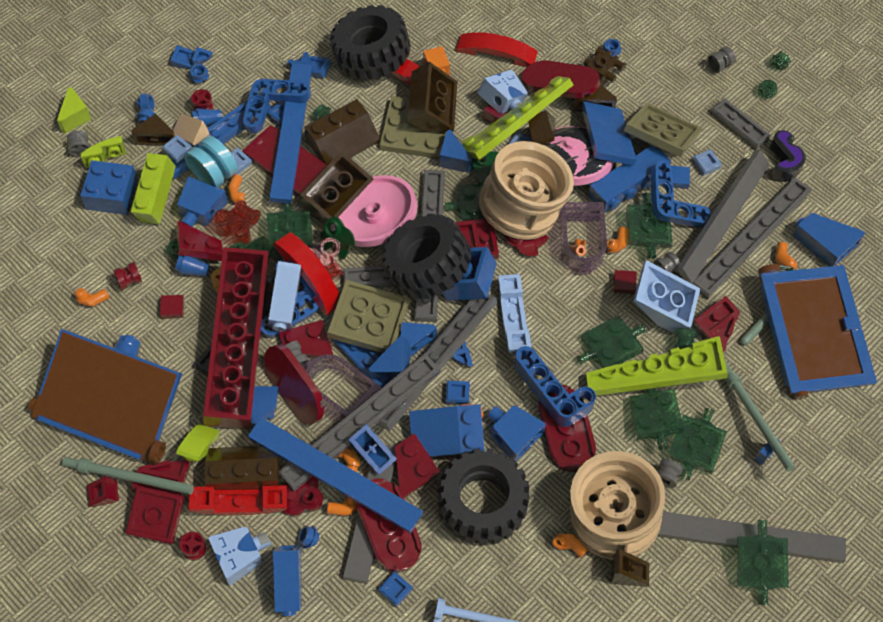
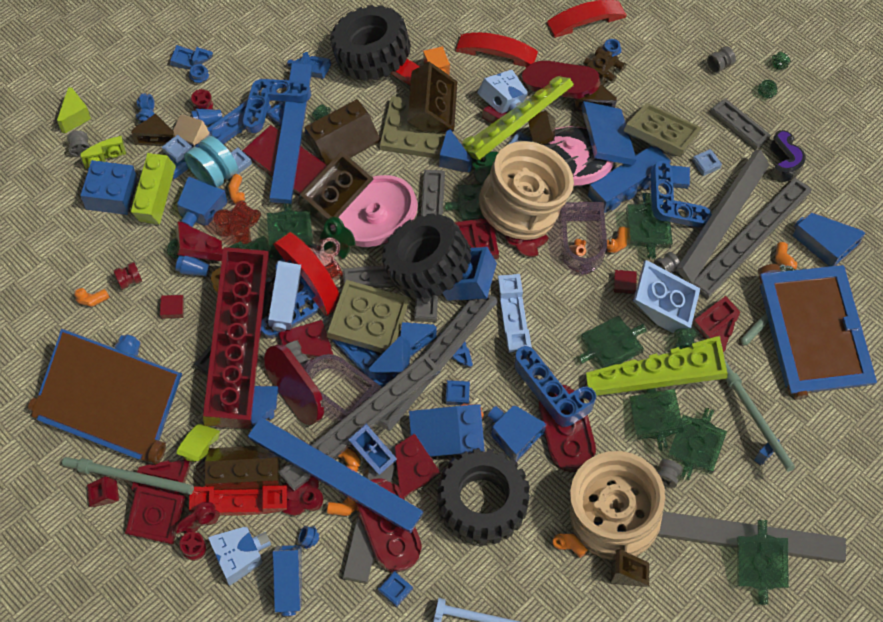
(203, 514): none -> dark red plate
(583, 14): none -> red slope

